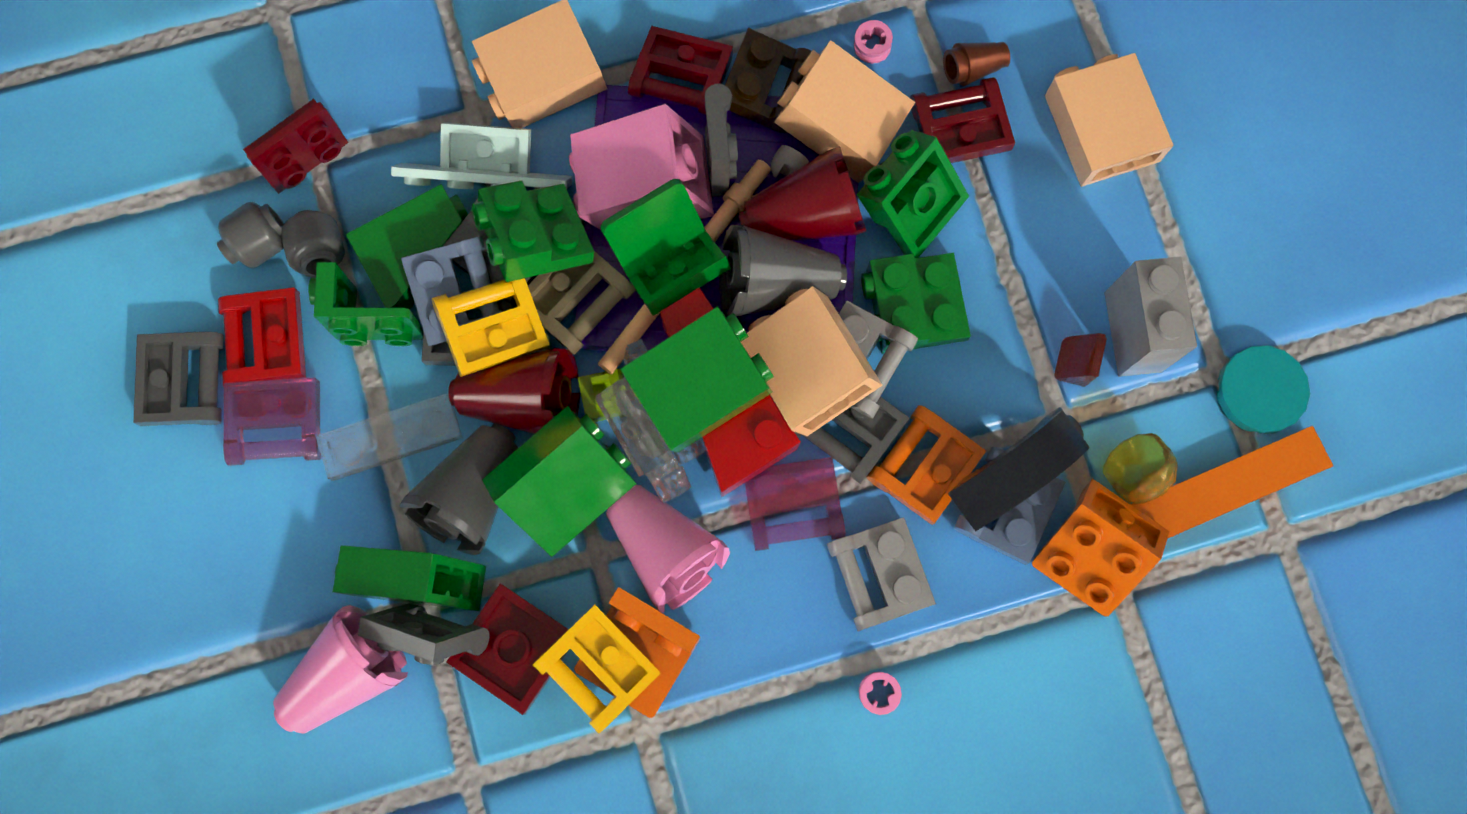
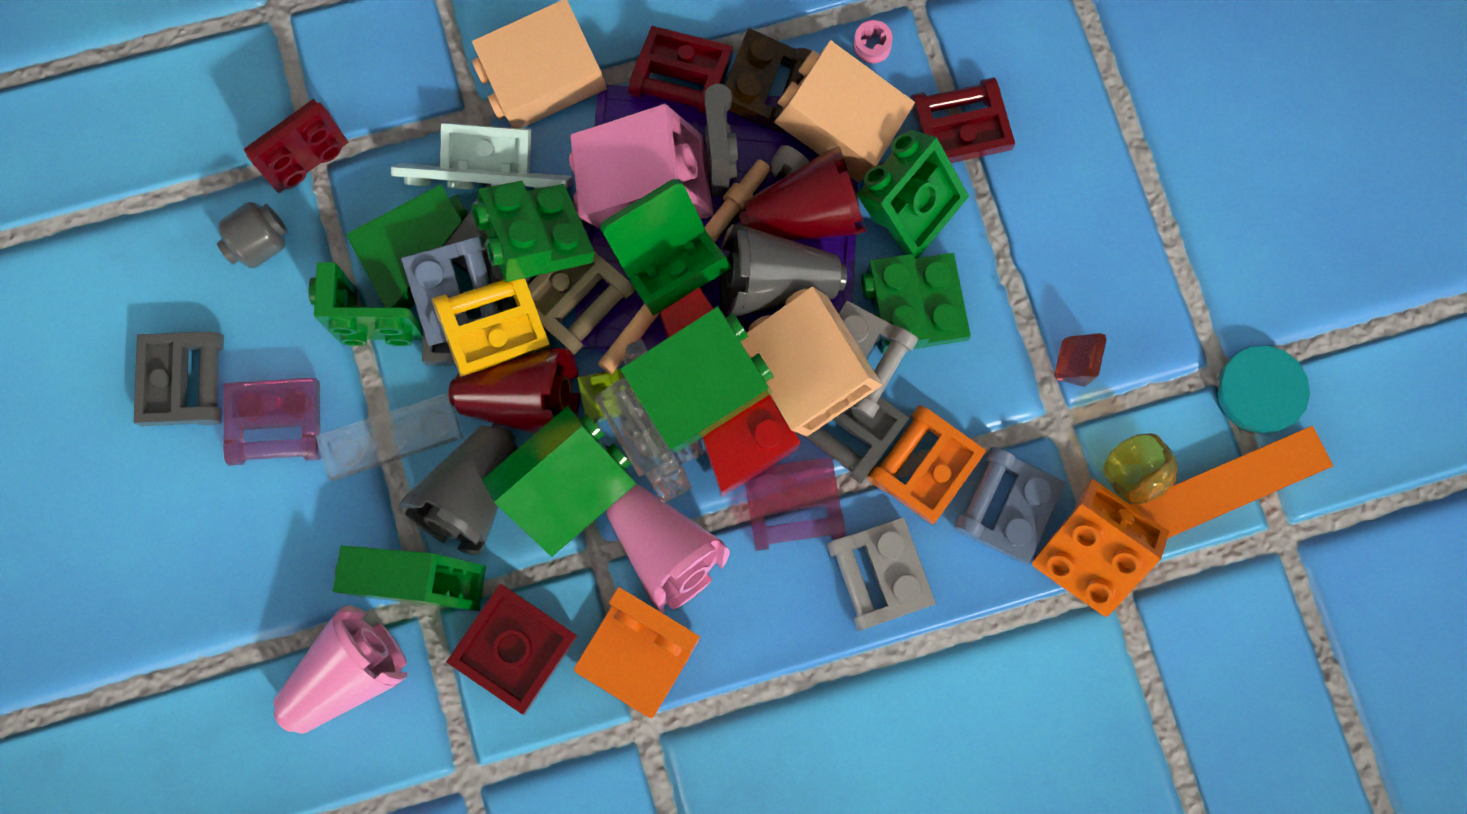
(275, 332): red plate -> none
(311, 239): dark grey head -> none
(422, 634): dark grey plate -> none
(608, 656): yellow plate -> none
(892, 699): bright pink bush -> none
(974, 61): copper cone -> none
(1020, 469): black arch -> none
(1107, 118): light nougat brick -> none
(1150, 316): light grey brick -> none

